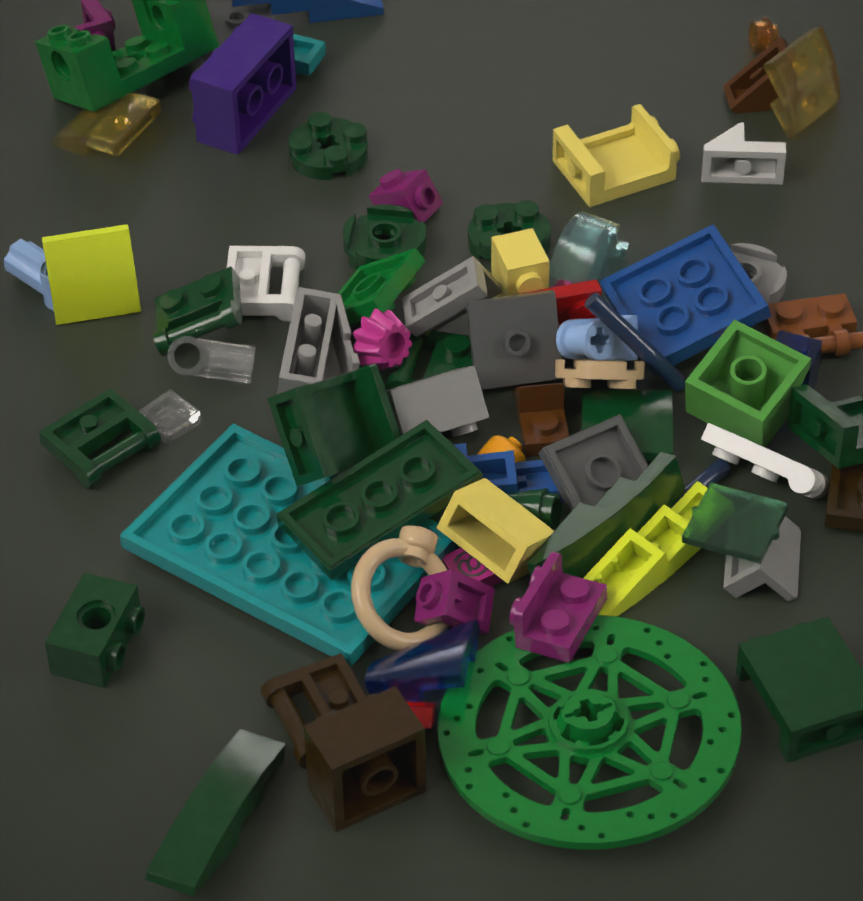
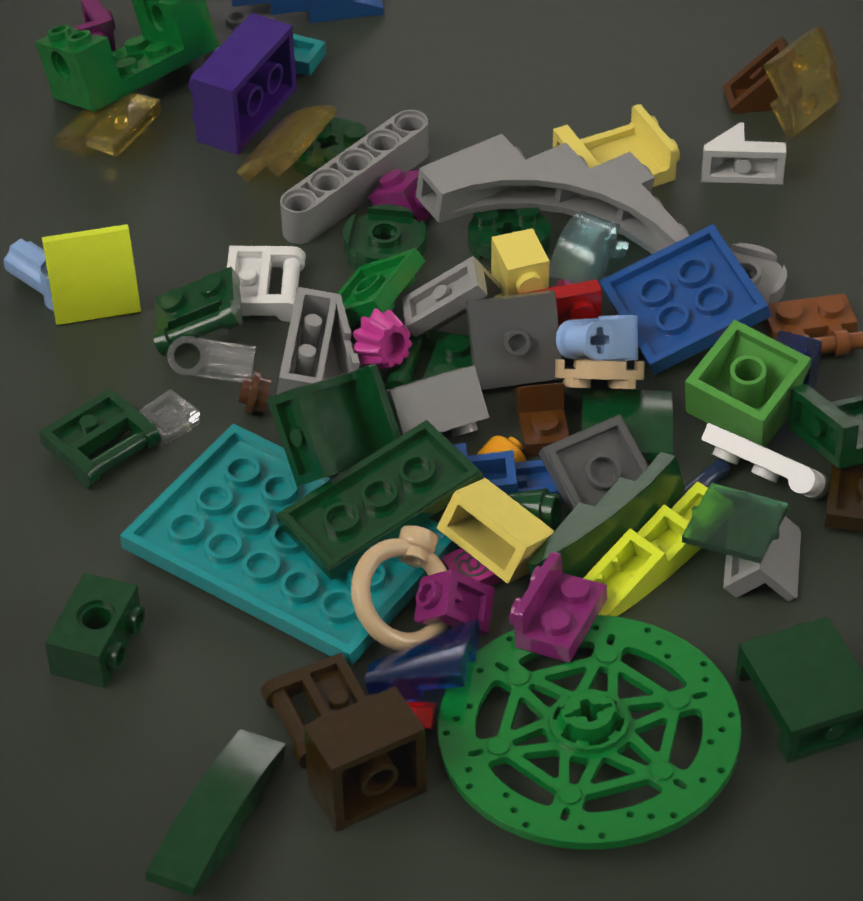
(254, 392): none -> reddish brown plate
(287, 141): none -> clear yellow slope
(352, 176): none -> light grey beam
(556, 180): none -> light grey arch
(636, 342): dark blue bar -> none
(762, 34): clear orange plate -> none

